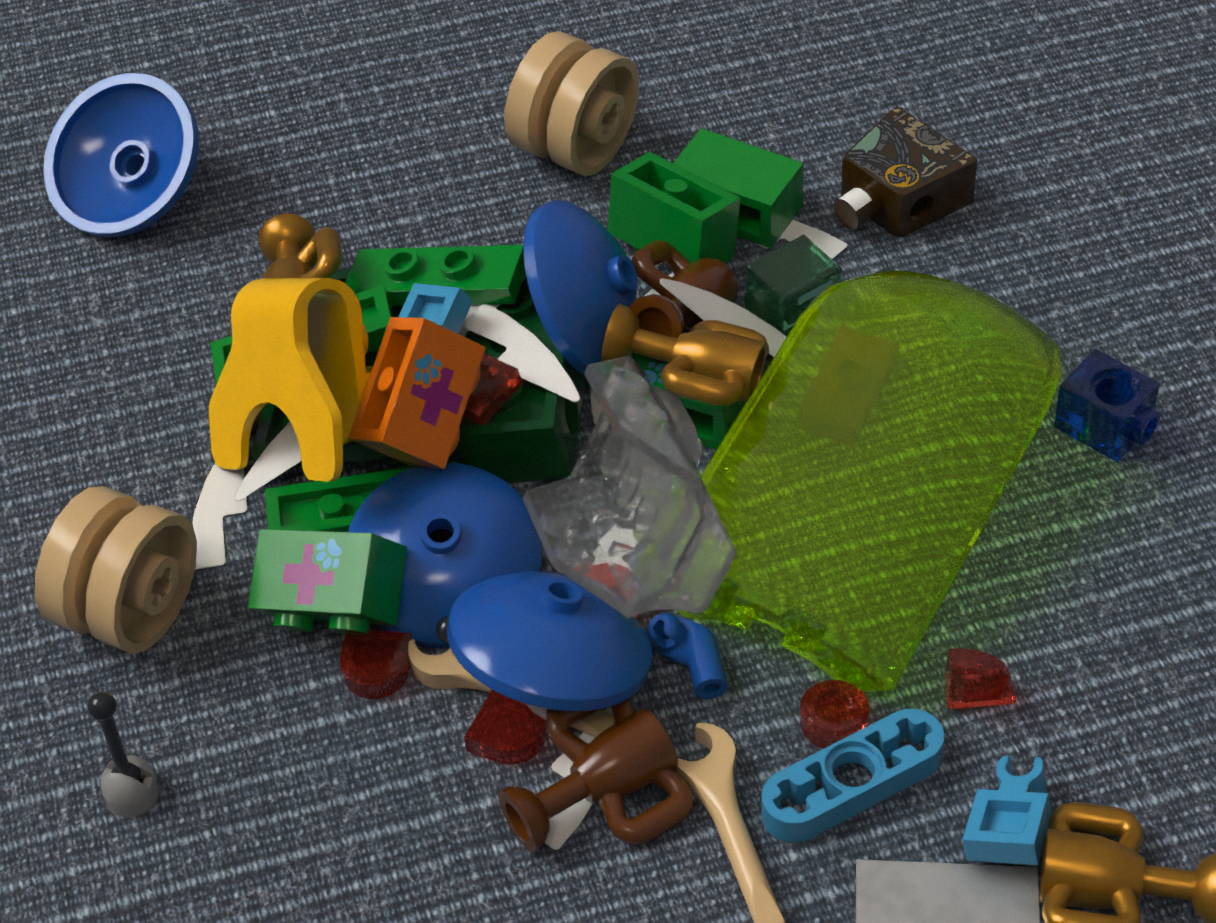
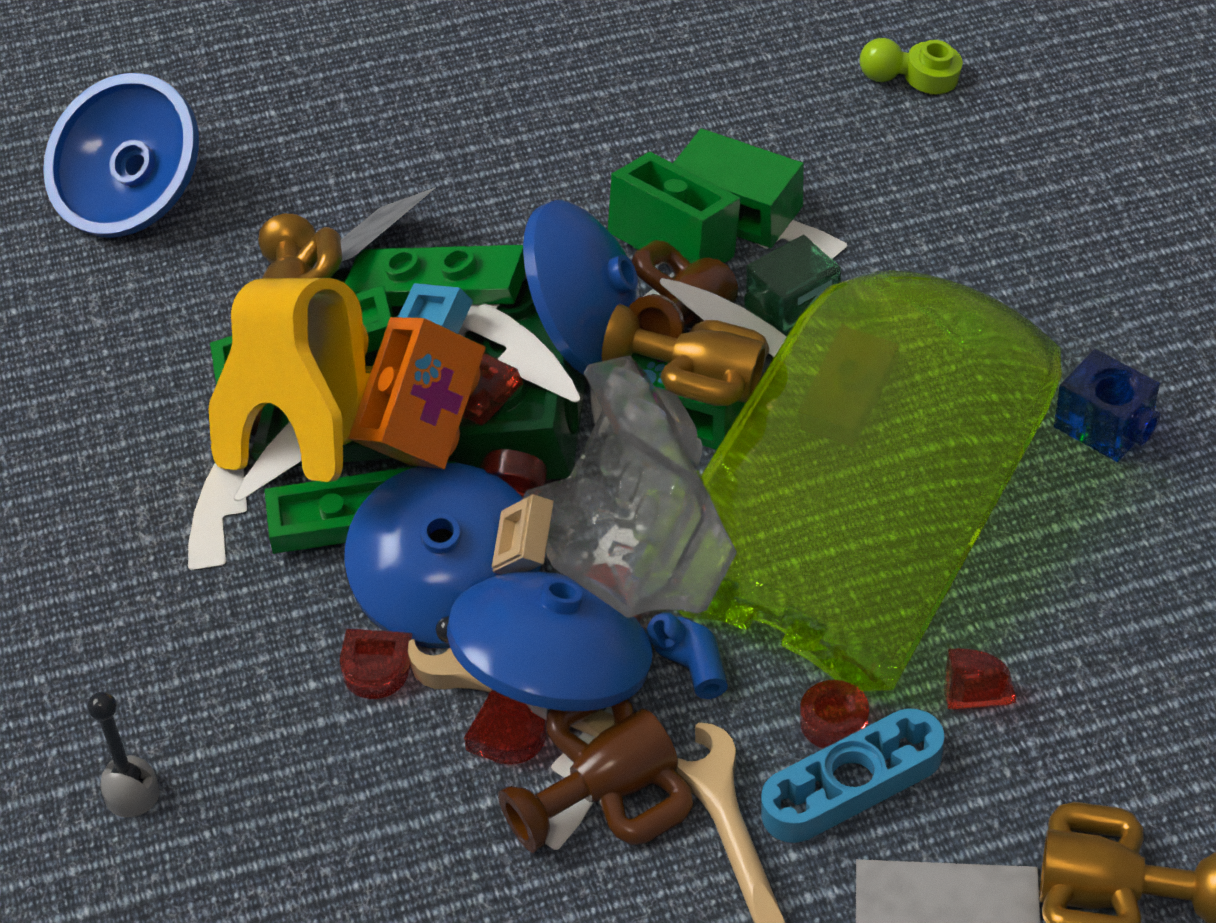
(115, 569): tan wheel -> none
(327, 578): brick -> none
(377, 224): none -> flat silver sticker
(516, 468): none -> clear red tile
(522, 535): none -> tan tile
(571, 103): tan wheel -> none
(904, 176): dark brown torso -> none
(927, 67): none -> lime plate
(1010, 821): dark azure plate -> none

